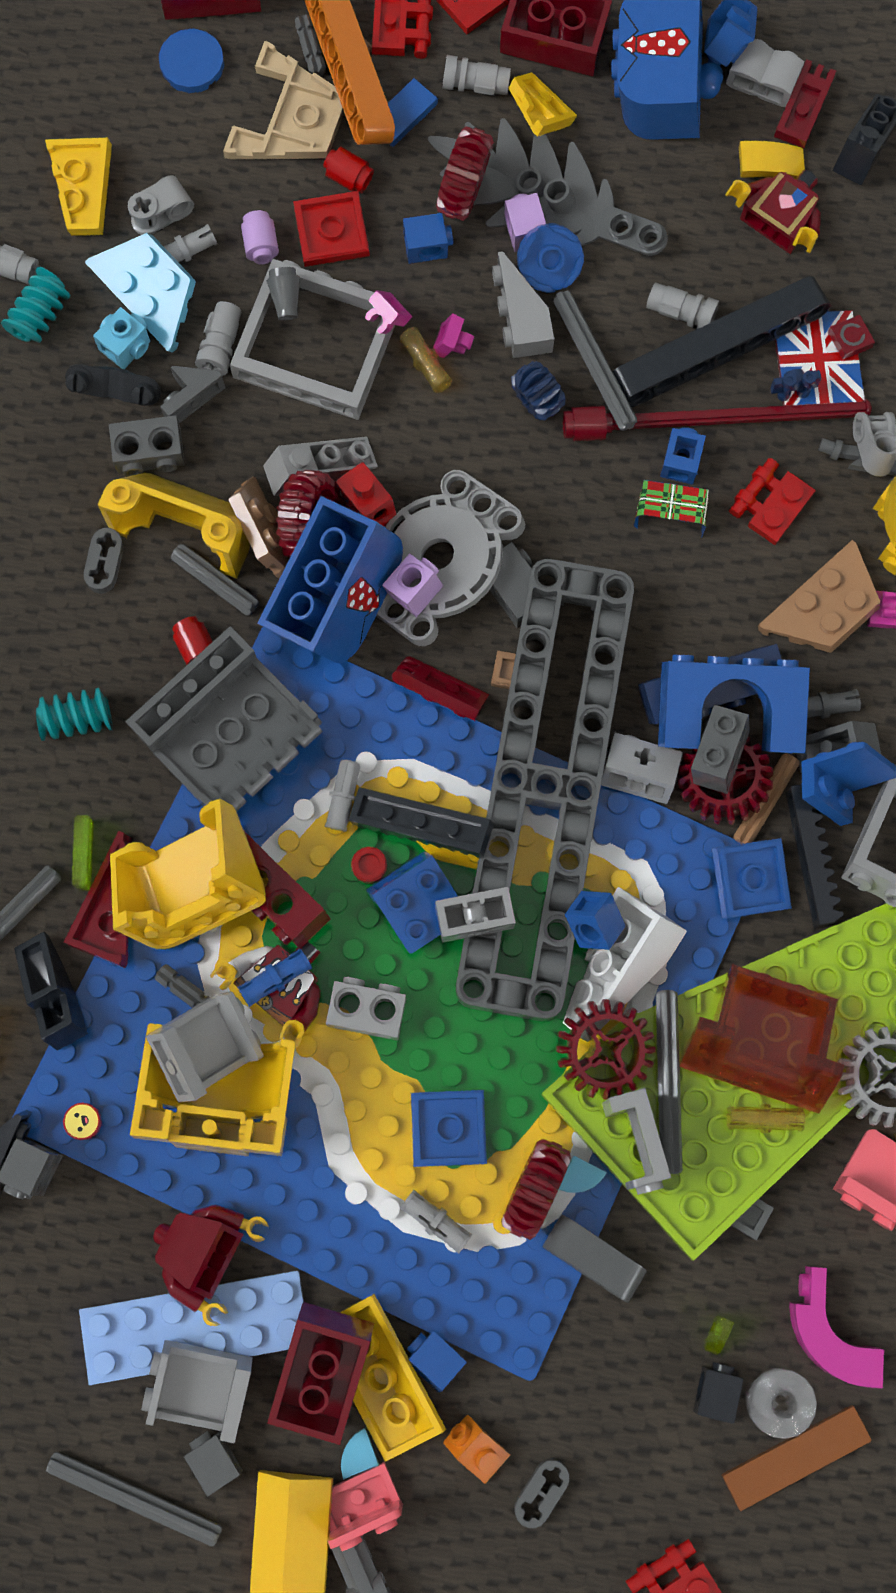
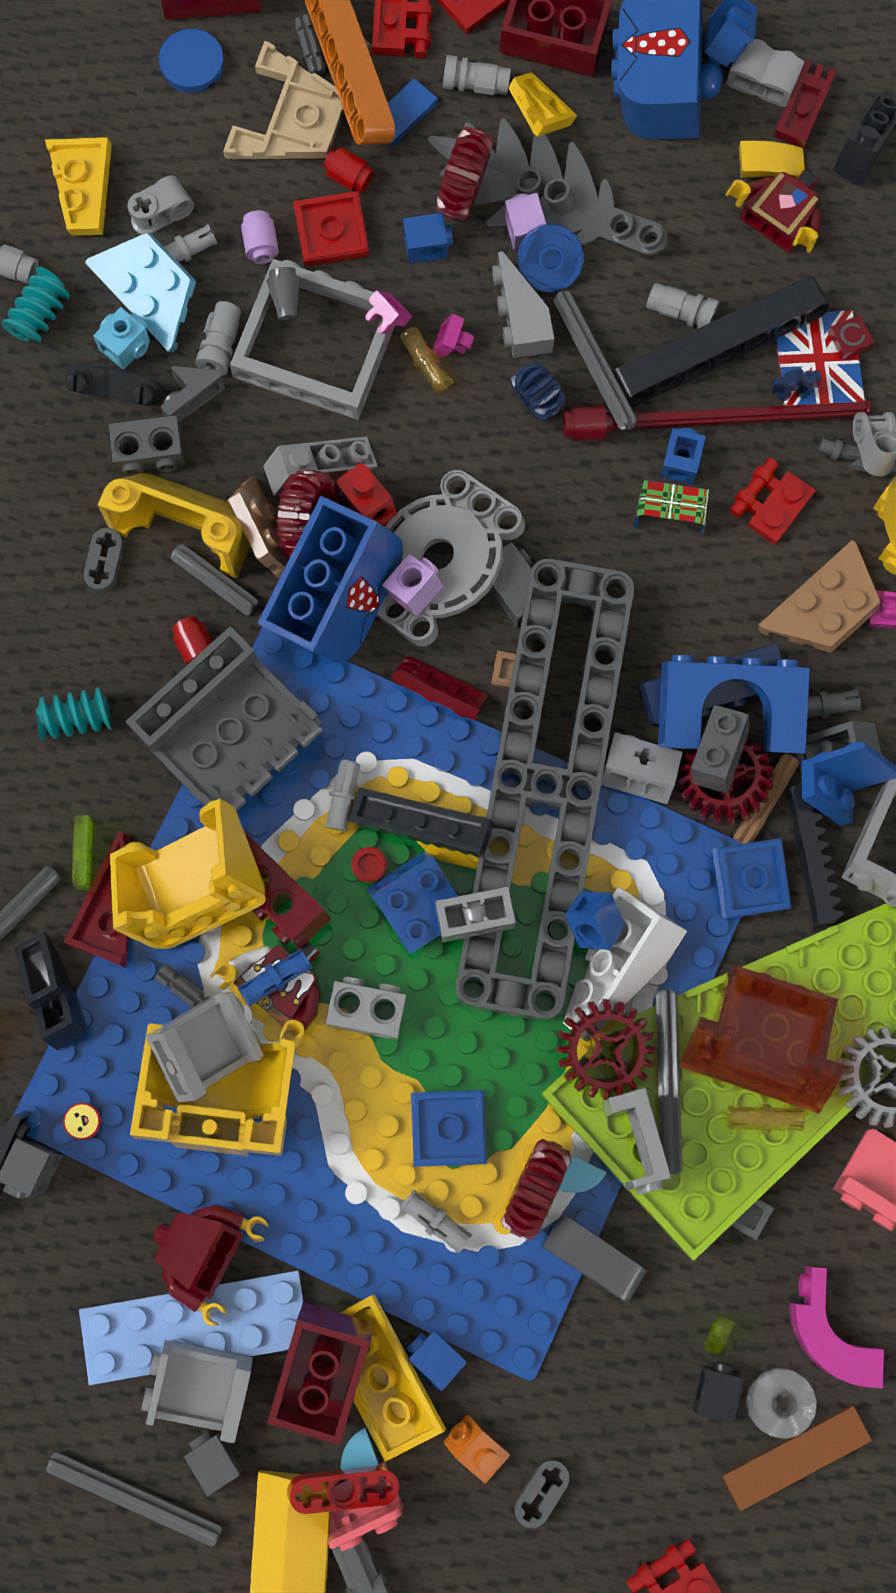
(315, 1501): none -> red beam

